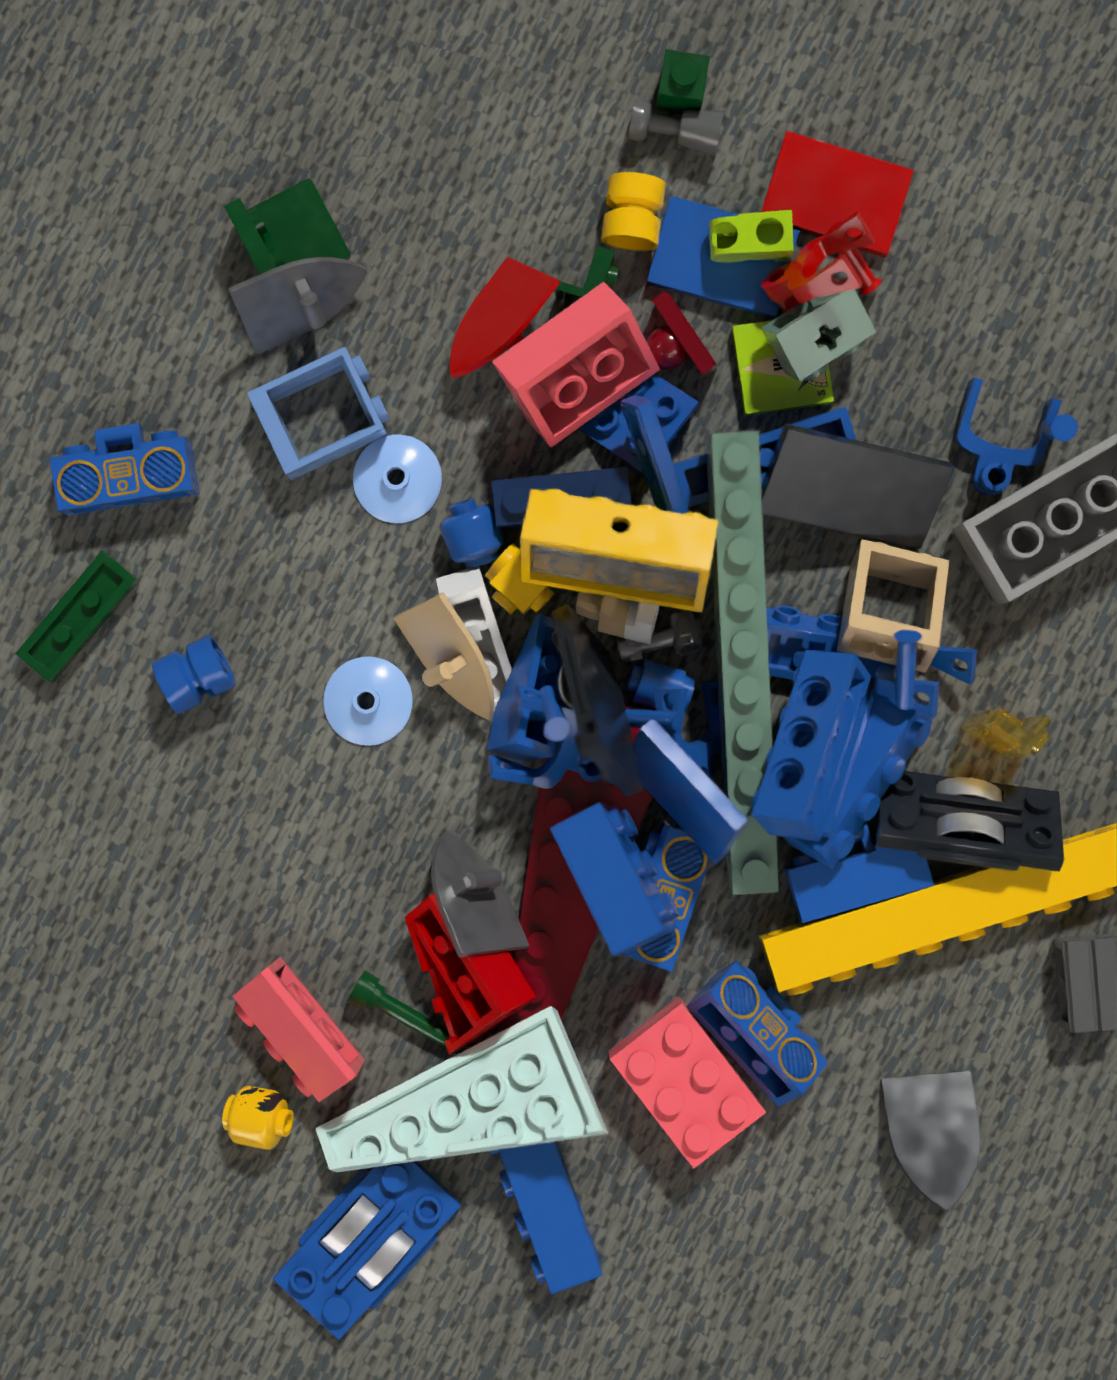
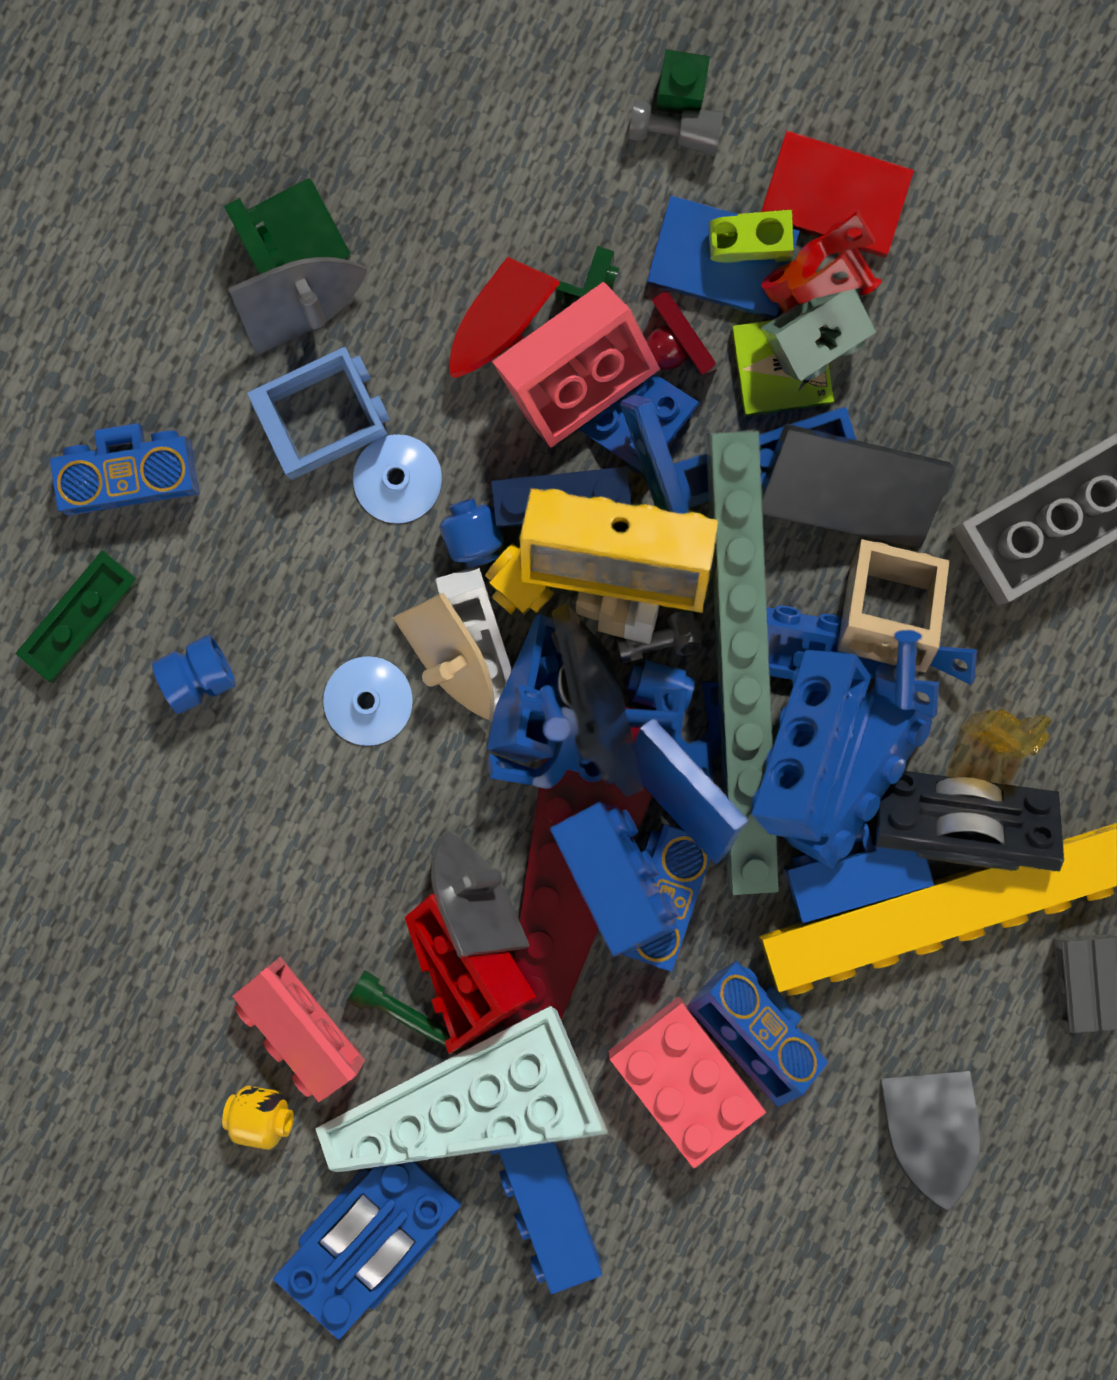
(634, 203): yellow wheel -> none
(1004, 459): blue piece -> none

